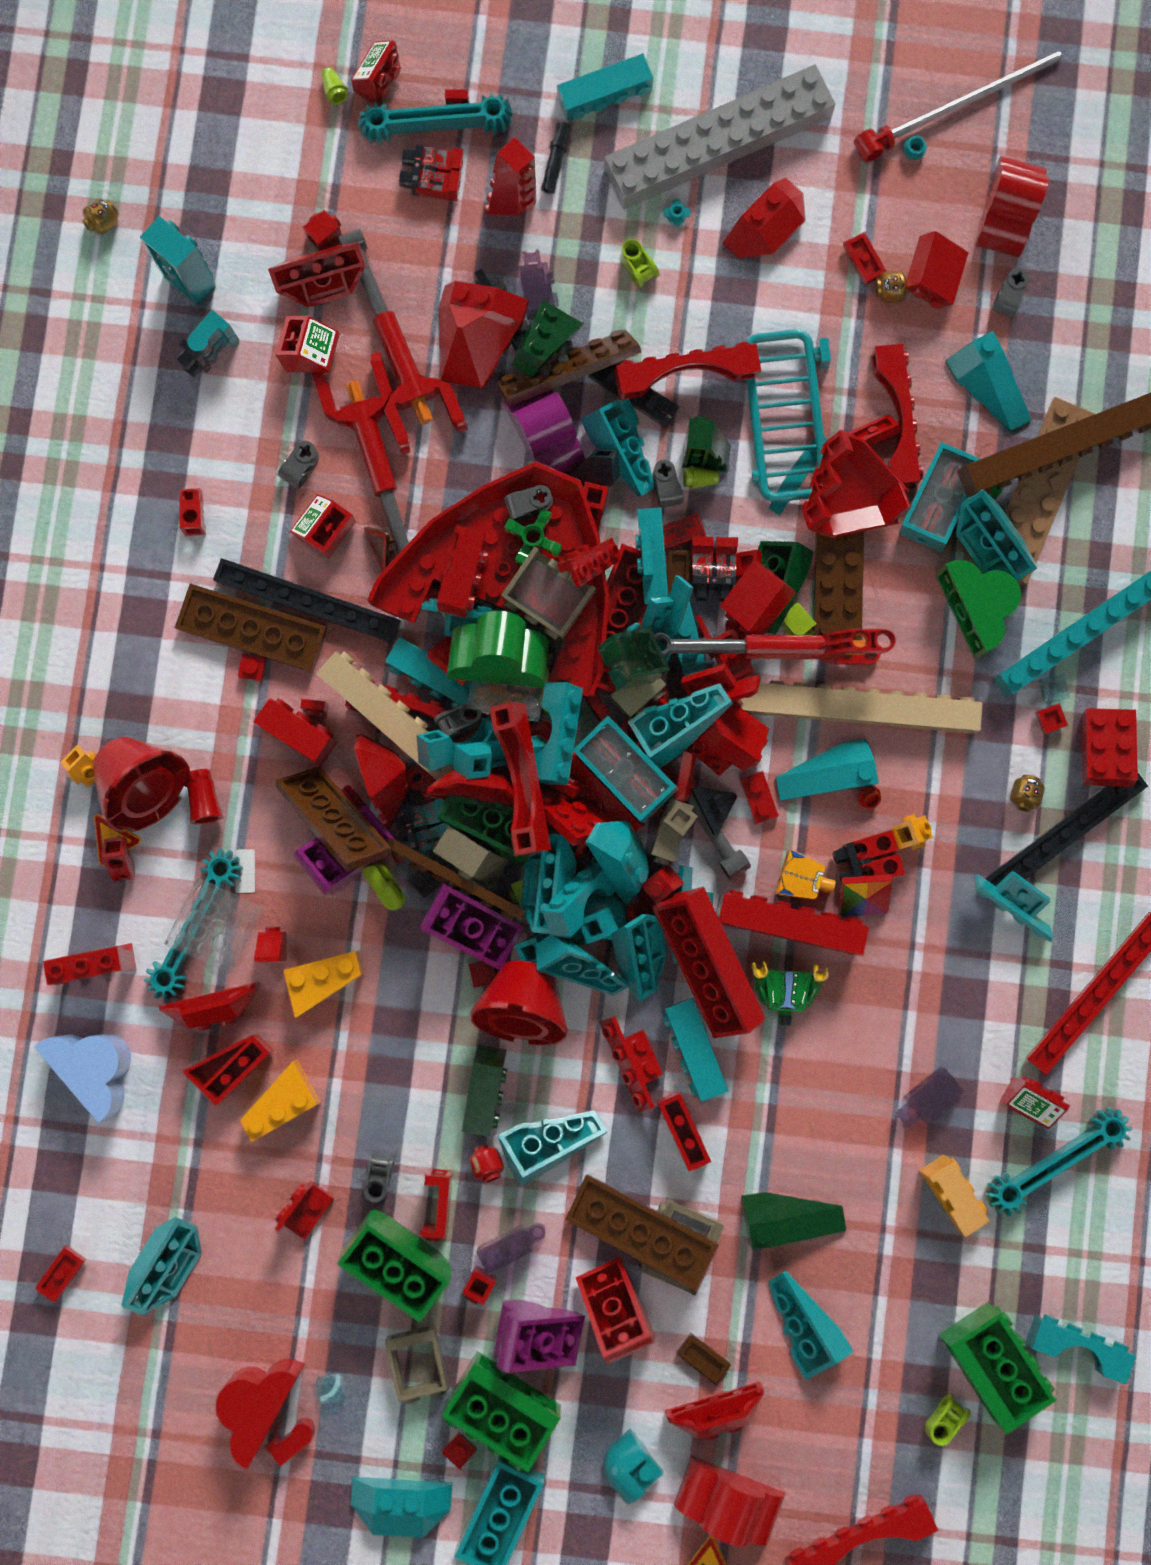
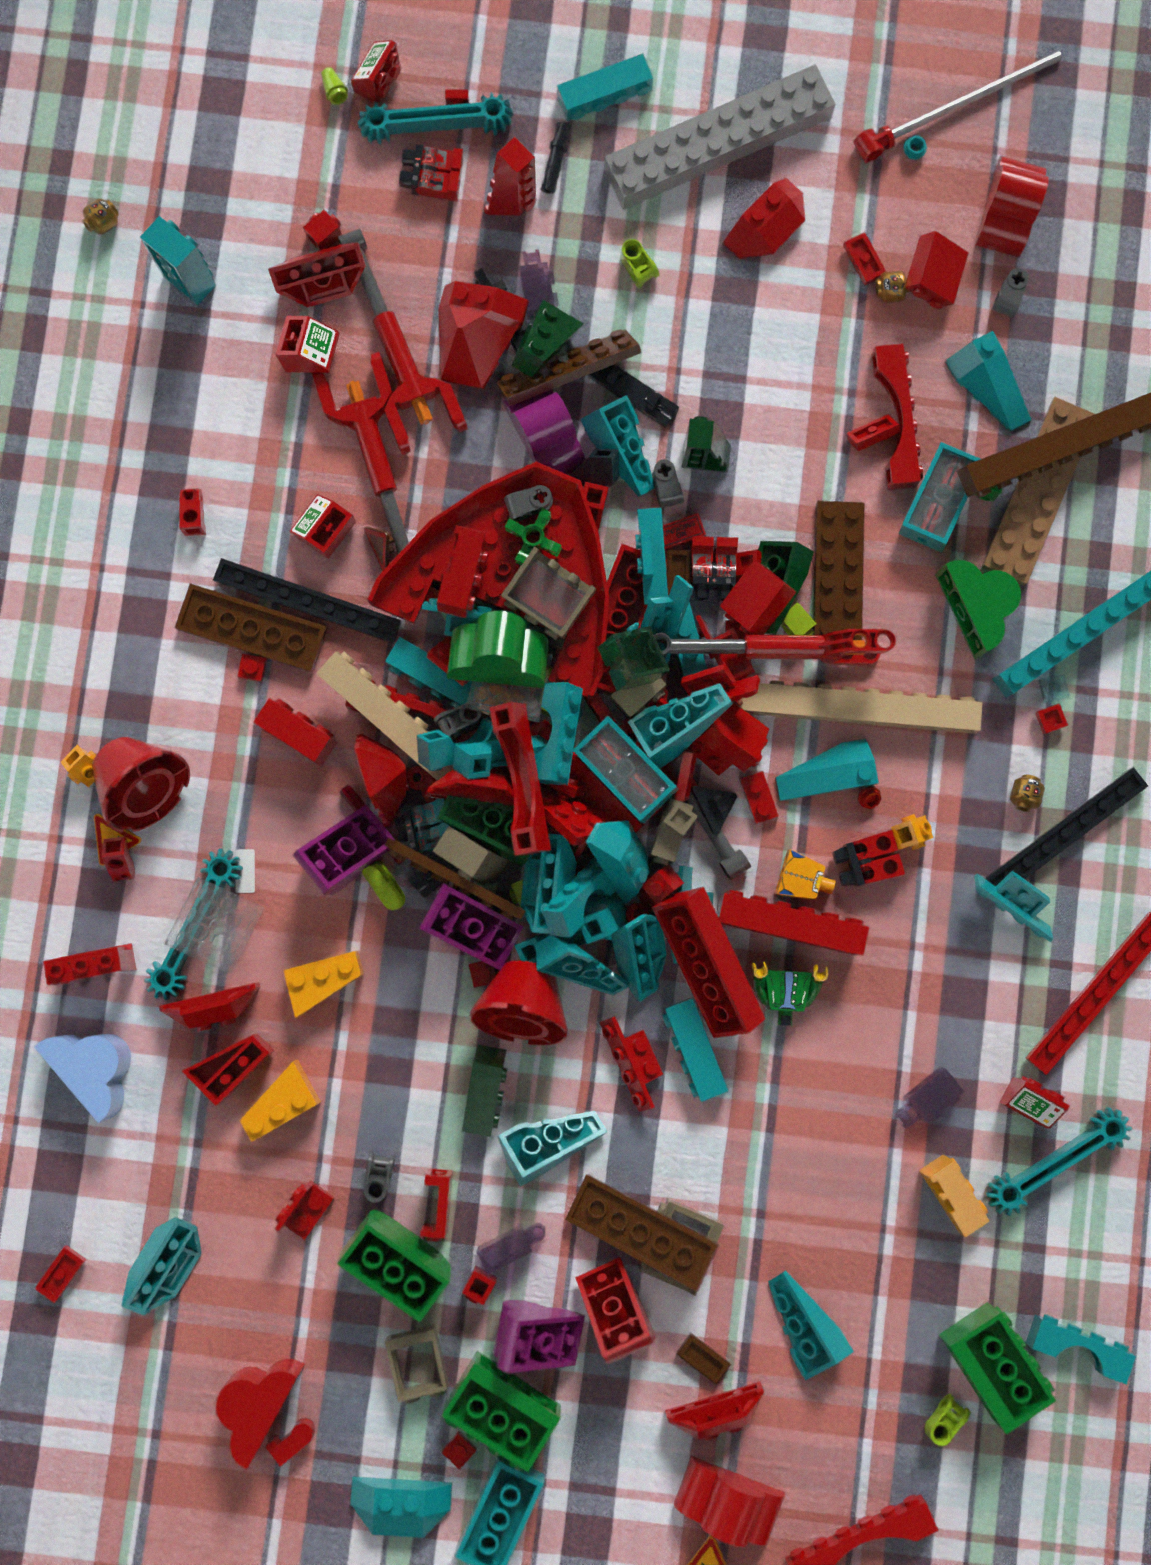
(203, 798): red plant -> none
(205, 344): hips -> none
(271, 945): red slope -> none
(298, 467): dark grey piece -> none
(314, 707): red plate -> none
(330, 1388): clear light blue tile -> none
(333, 818): reddish brown plate -> none
(486, 1164): red head -> none
(589, 562): red bracket -> none
(630, 1467): teal brick -> none
(676, 219): teal plate -> none
(683, 1131): red brick -> none
(699, 477): lime cone -> none
(733, 362): red arch -> none
(783, 1219): dark green wedge -> none
(792, 482): teal sticker -> none
(812, 354): teal bar -> none
(853, 490): red panel -> none
(865, 895): tile -> none
(992, 537): teal wedge -> none
(1109, 747): red brick -> none

